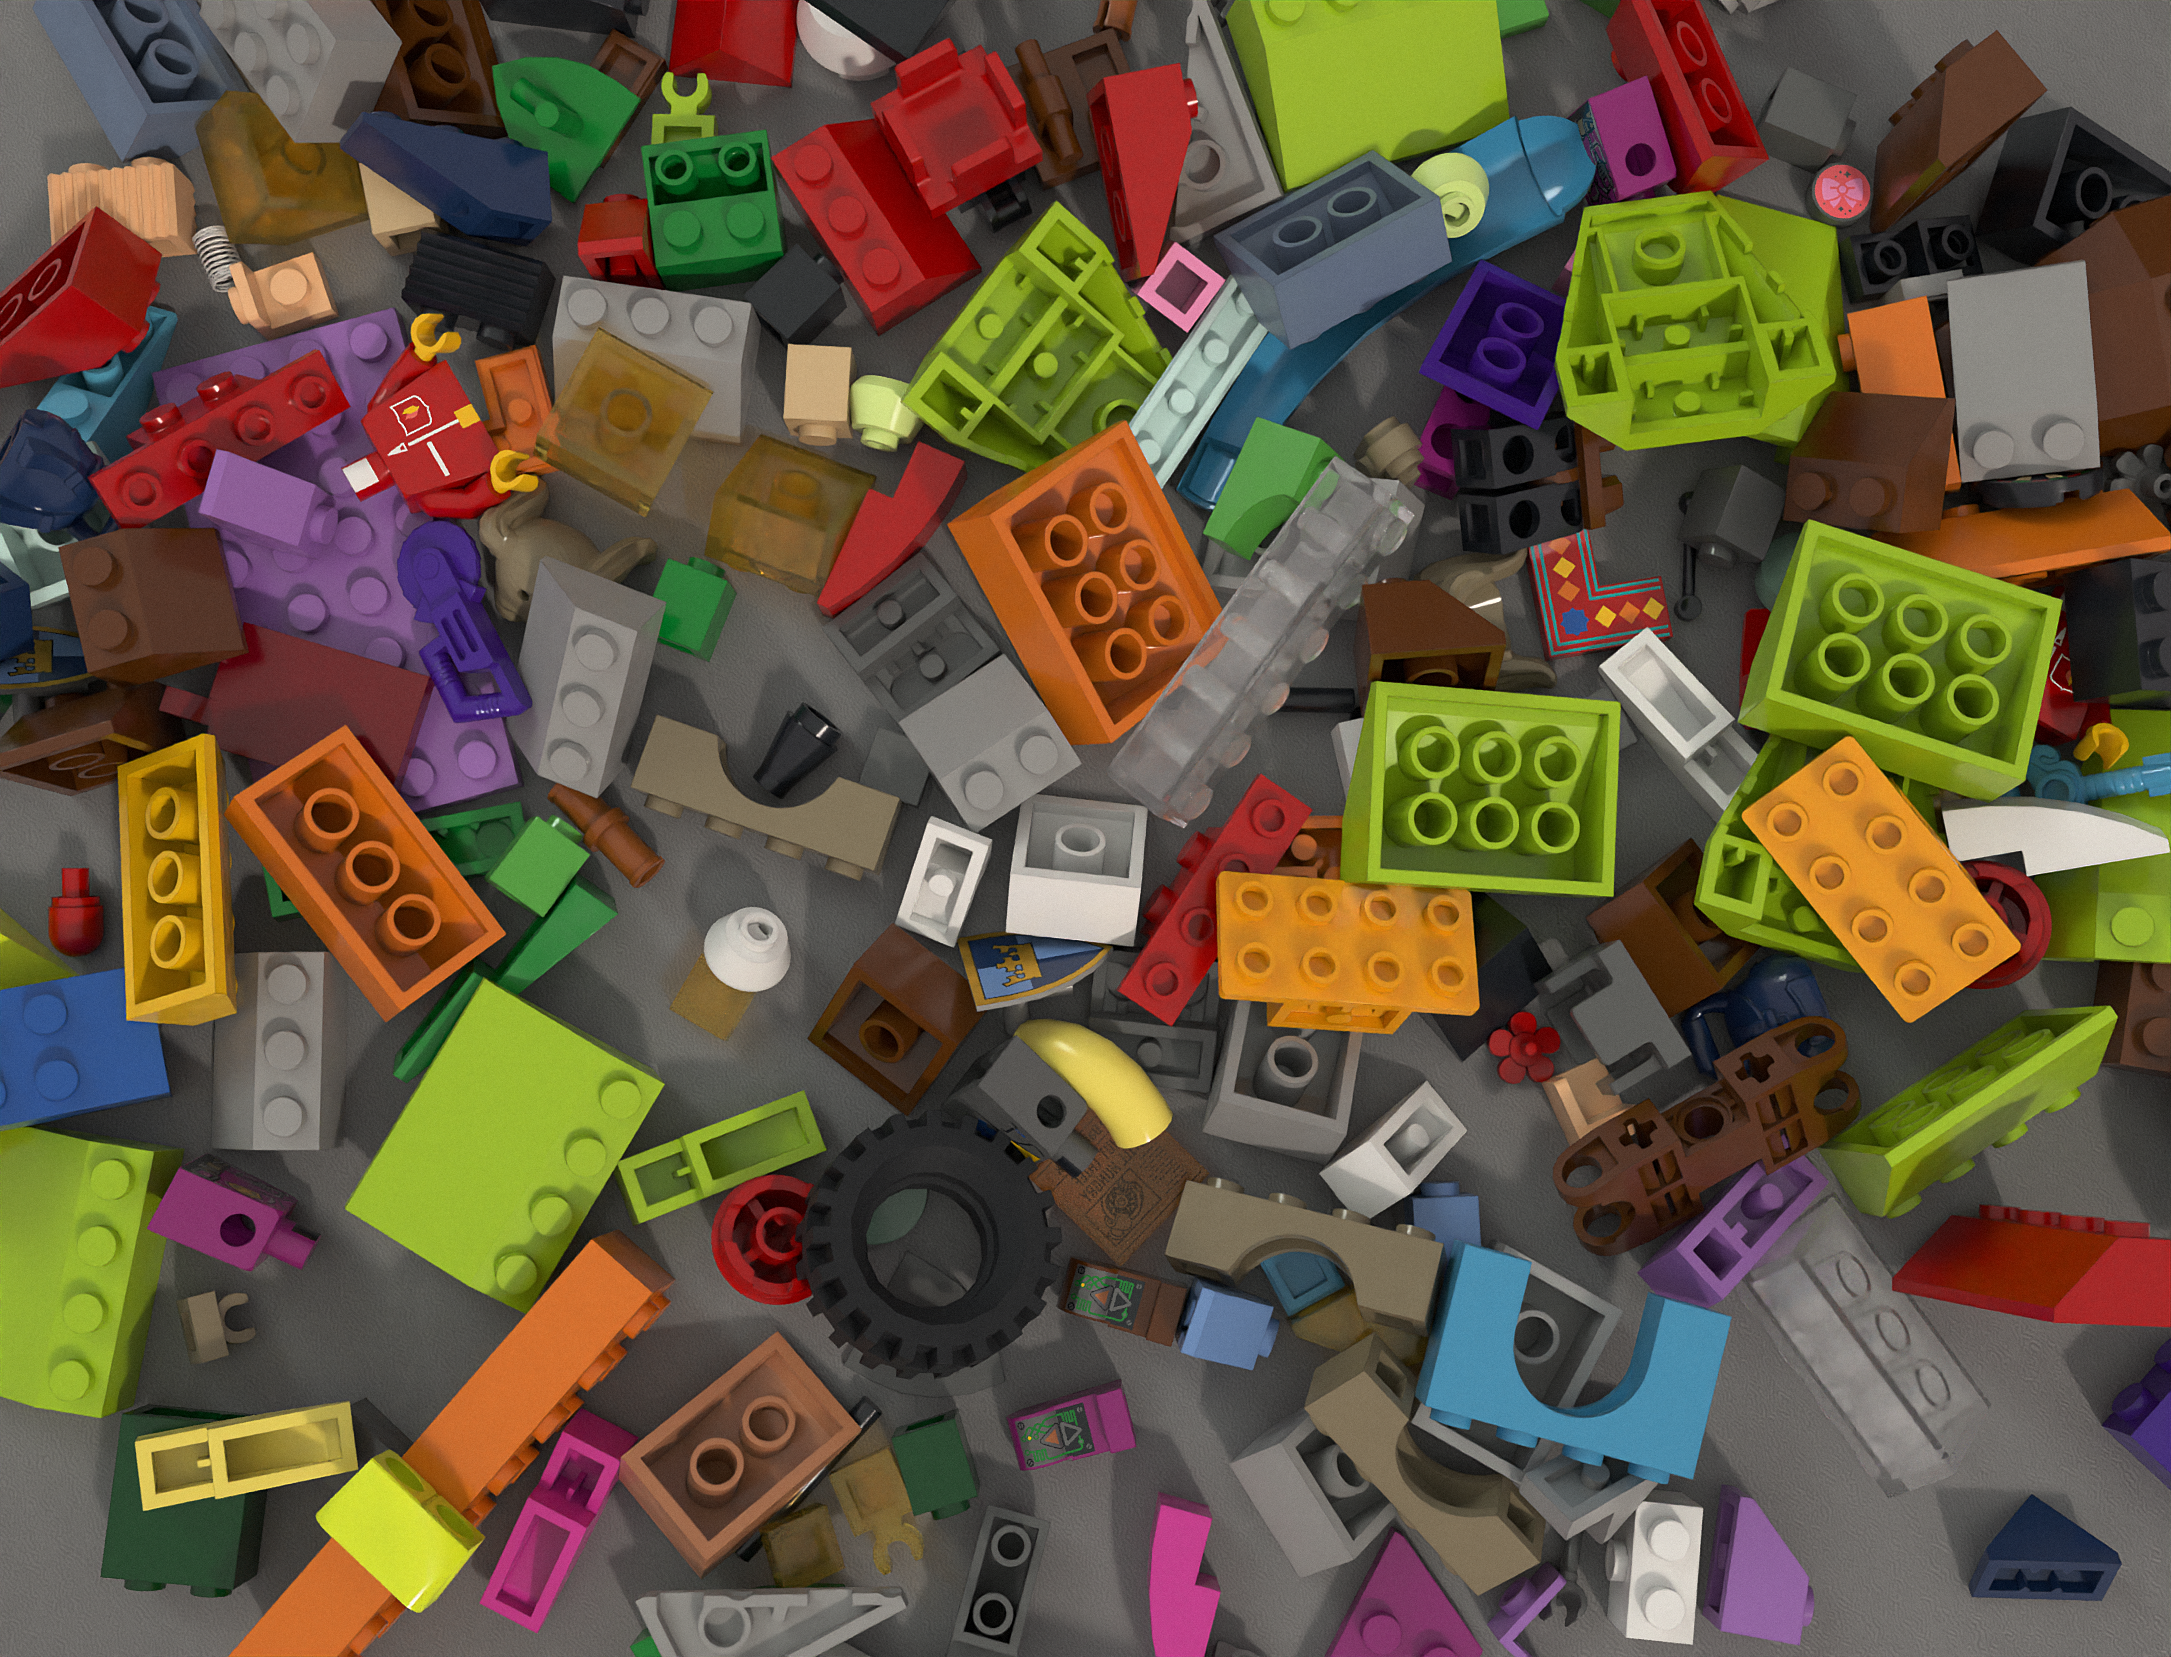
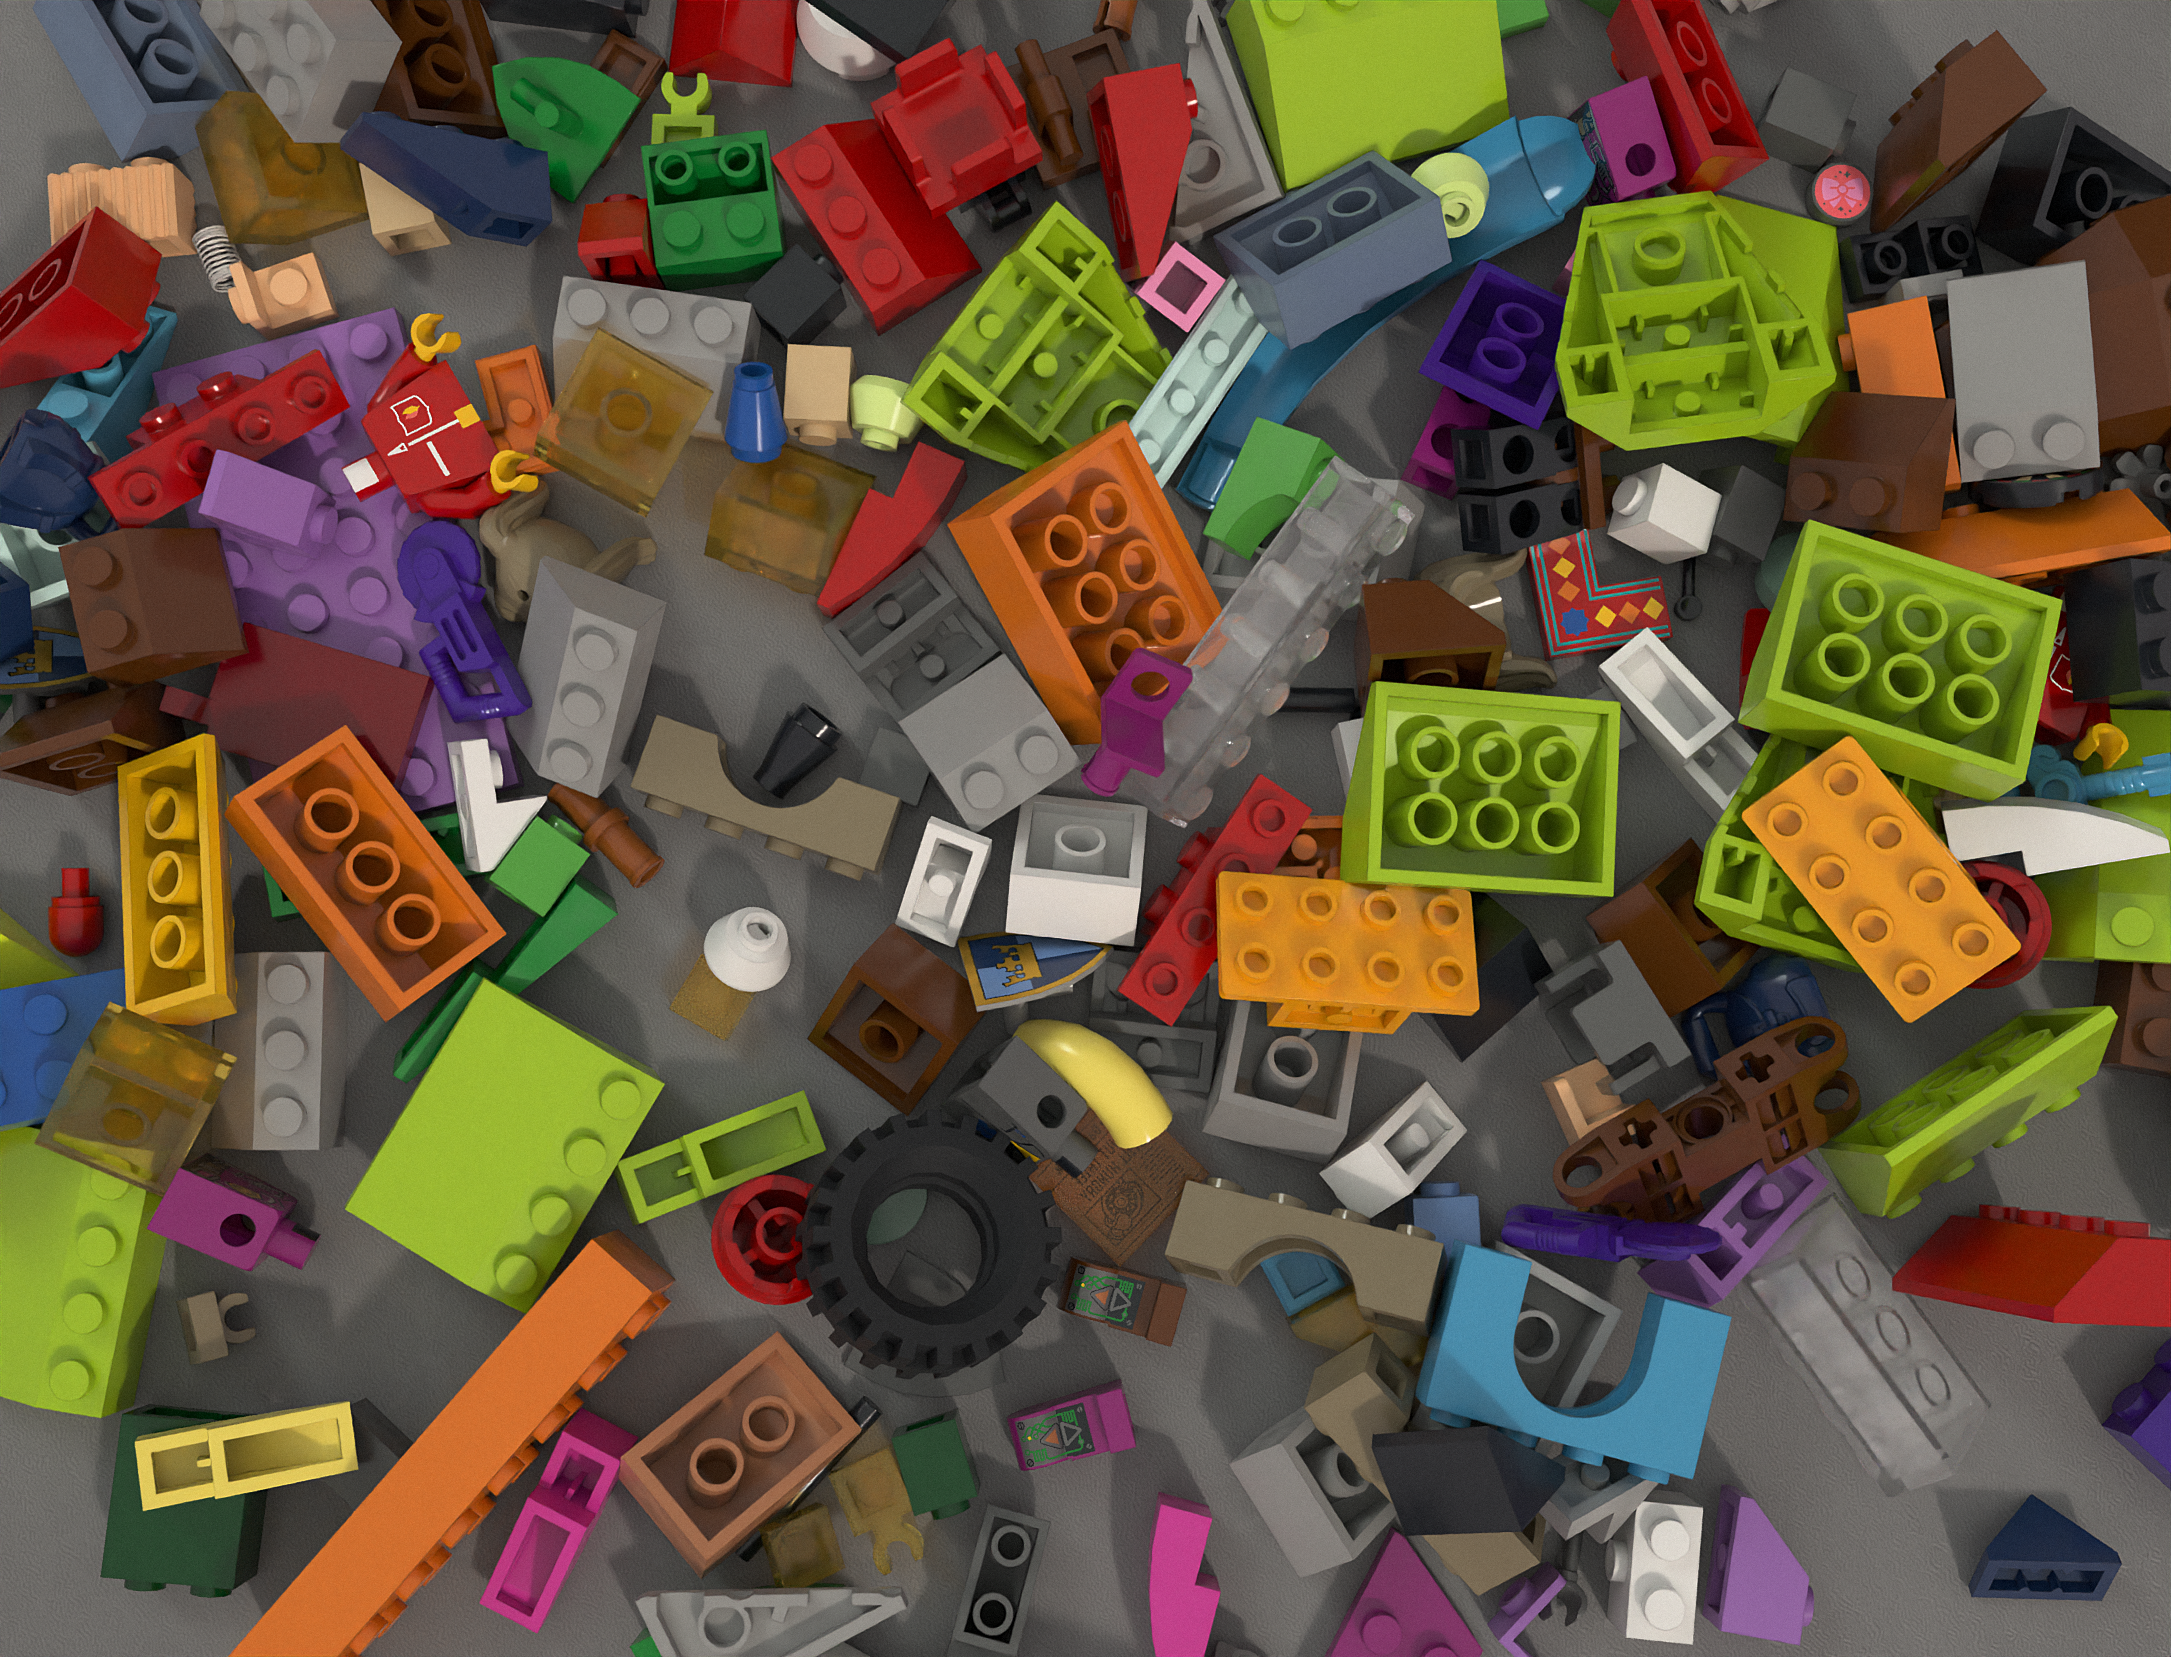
(135, 1099): none -> clear yellow slope
(400, 1530): neon yellow piece -> none
(478, 289): black brick -> none
(486, 824): none -> white slope
(695, 606): green brick -> none
(754, 415): none -> blue cone
(1134, 723): none -> magenta bracket
(1226, 1325): medium blue slope -> none
(1390, 453): dark tan plate -> none
(1464, 1480): none -> black slope
(1524, 1049): red plant -> none
(1603, 1235): none -> dark purple piece
(1664, 514): none -> white brick

